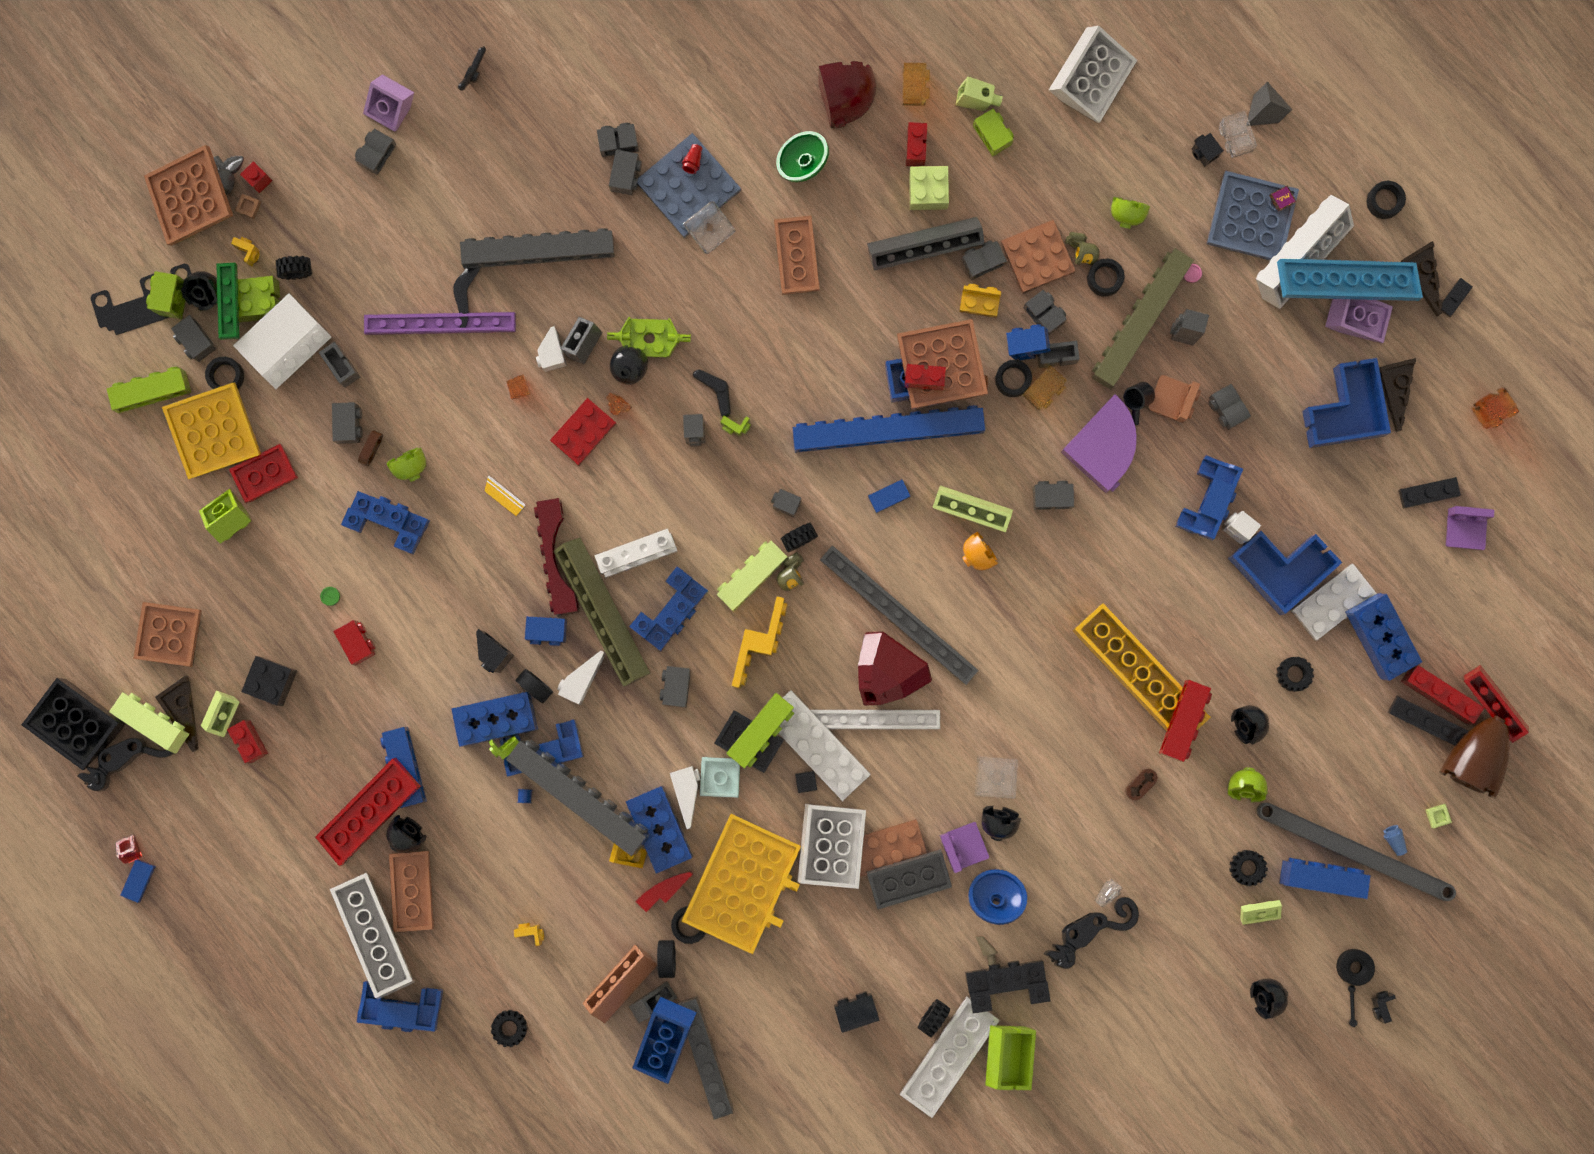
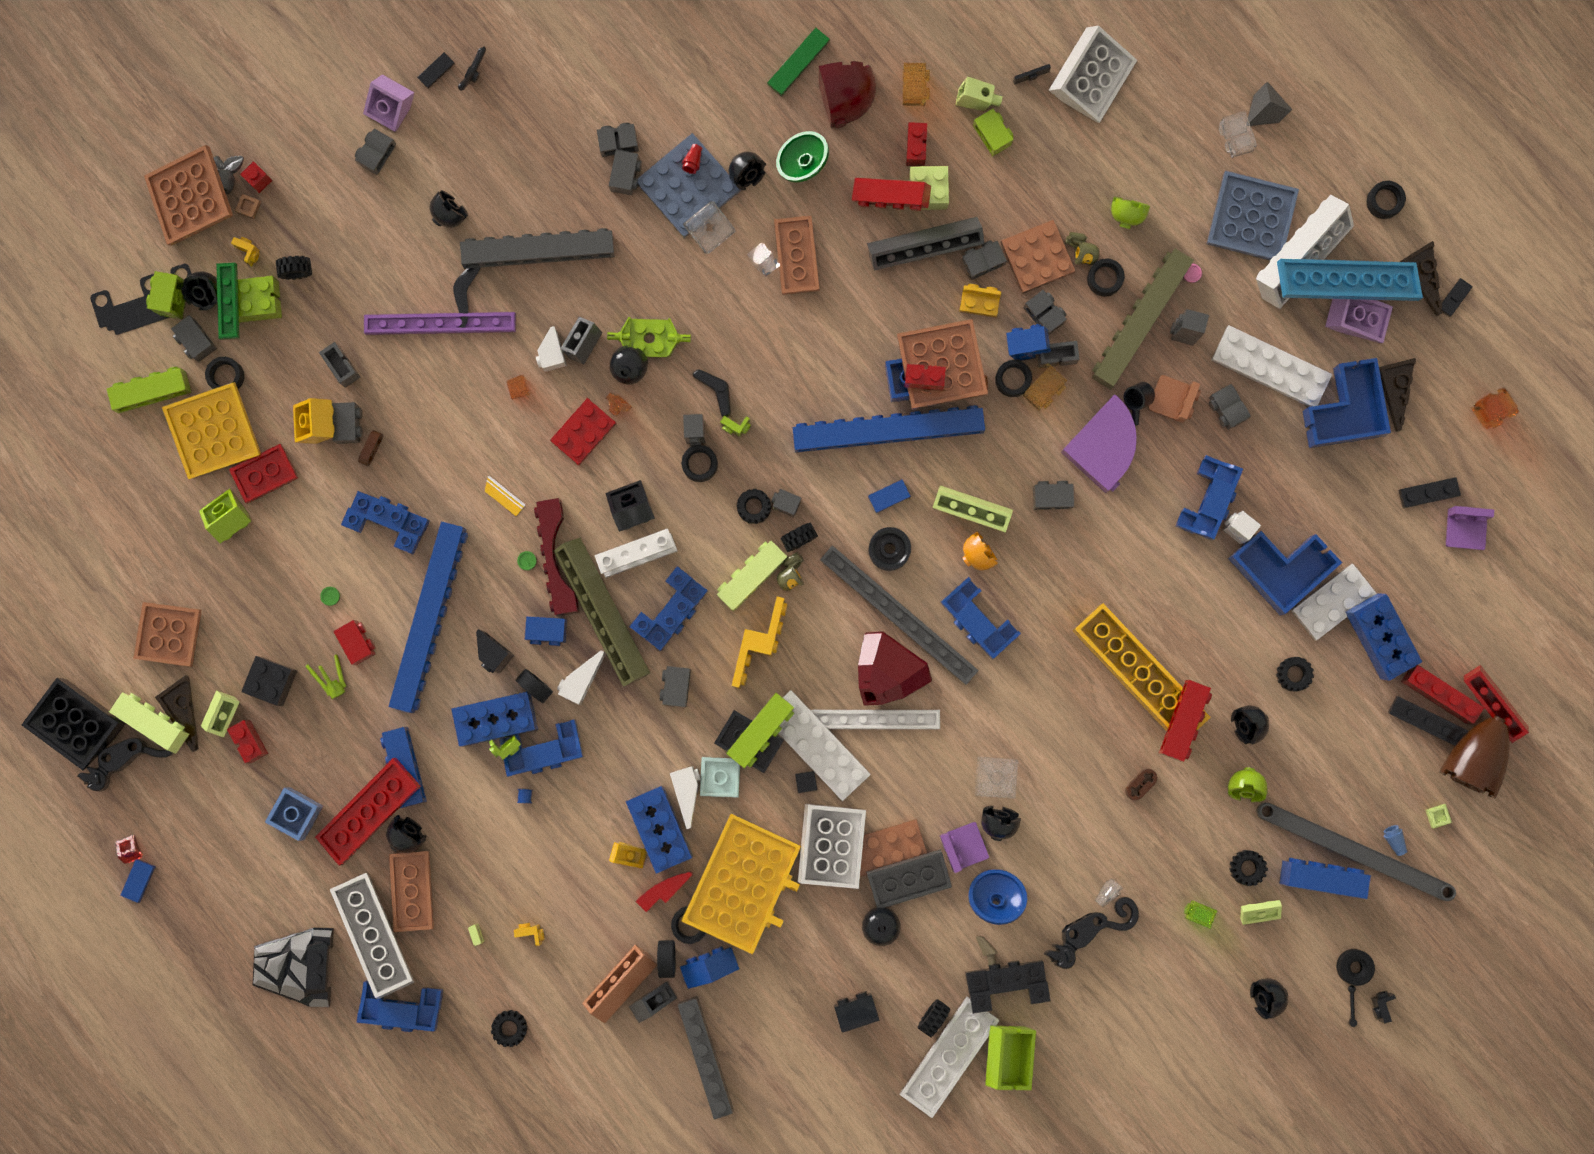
(282, 341): white slope -> none
(294, 813): none -> medium blue brick
(296, 966): none -> wedge
(313, 421): none -> yellow brick
(333, 688): none -> lime plant
(408, 465): lime cylinder -> none
(428, 617): none -> blue brick
(436, 70): none -> black piece
(446, 211): none -> black cylinder
(476, 934): none -> yellowish green tile
(527, 560): none -> bright green piece
(578, 797): dark grey brick -> none
(629, 506): none -> black slope
(664, 1040): blue brick -> none
(702, 449): none -> black tyre
(709, 967): none -> blue brick
(746, 169): none -> black cylinder
(754, 518): none -> black tyre
(763, 259): none -> clear brick
(798, 61): none -> green tile
(879, 918): none -> black cylinder
(889, 536): none -> black wheel
(891, 193): none -> red brick
(975, 623): none -> blue bracket
(1032, 74): none -> black piece
(1200, 914): none -> clear neon green brick
(1206, 149): black brick -> none
(1271, 367): none -> white plate
(1282, 198): magenta tile -> none

